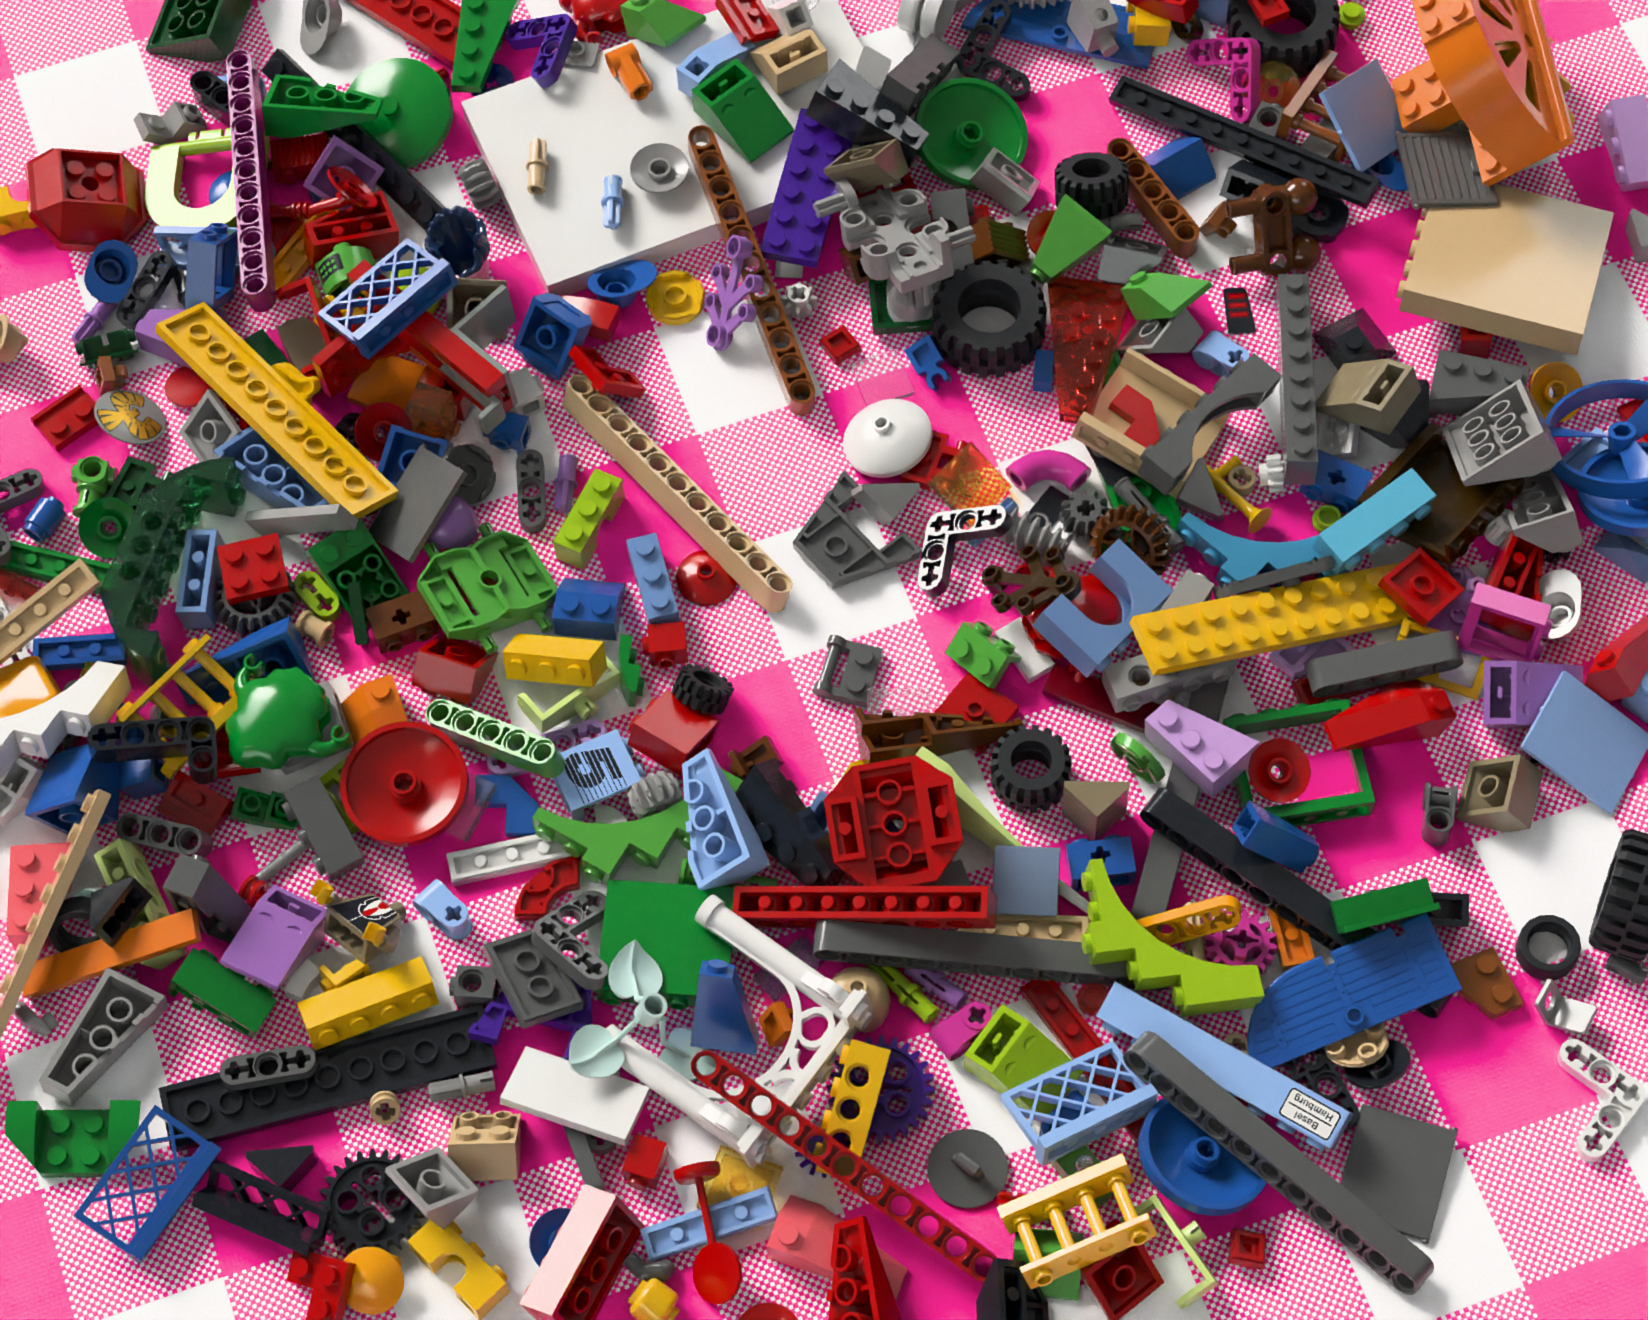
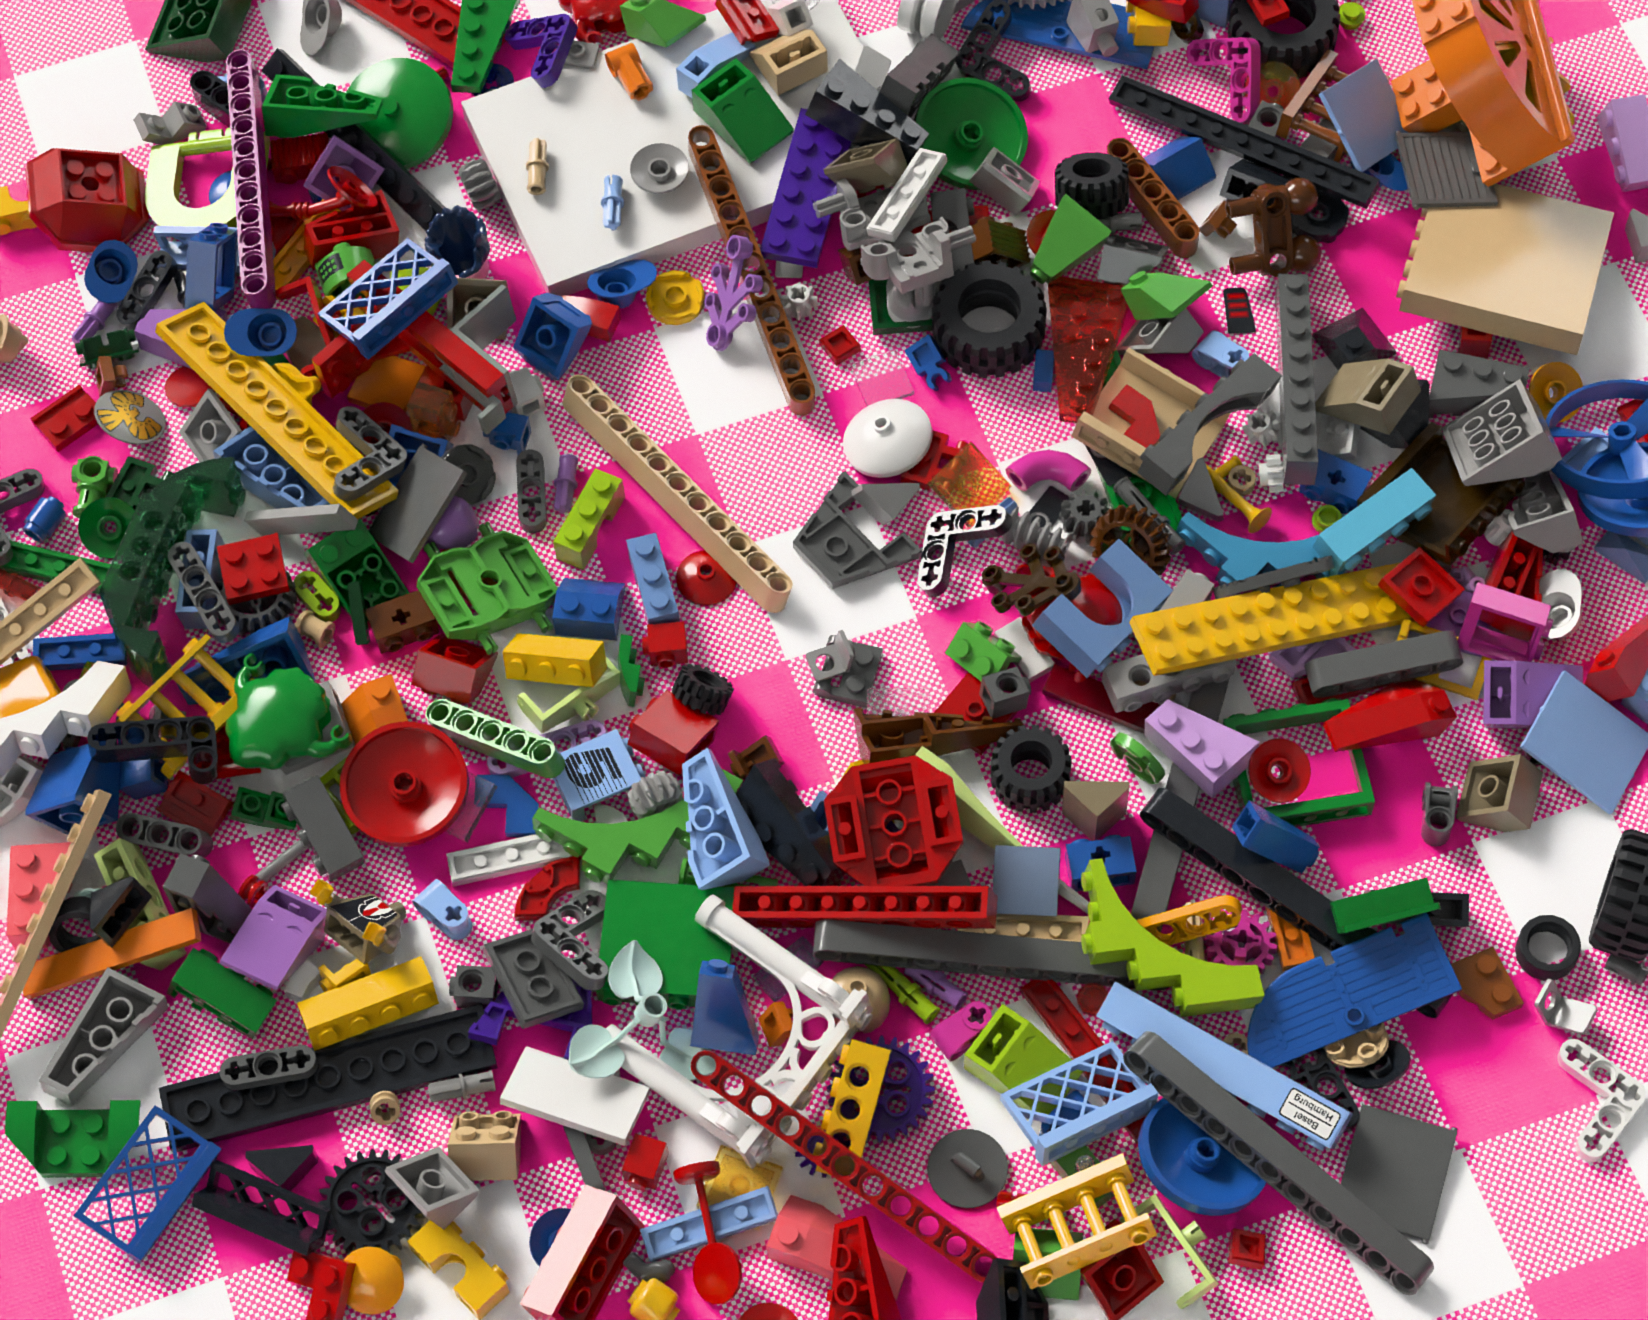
(32, 1021): light grey arm -> none
(203, 591): none -> dark grey beam
(260, 332): none -> blue piece
(374, 454): none -> dark grey beam
(603, 377): red plate -> none
(842, 654): none -> light grey bracket
(906, 195): none -> white tile
(1001, 703): none -> dark grey brick
(1262, 427): none -> white gear

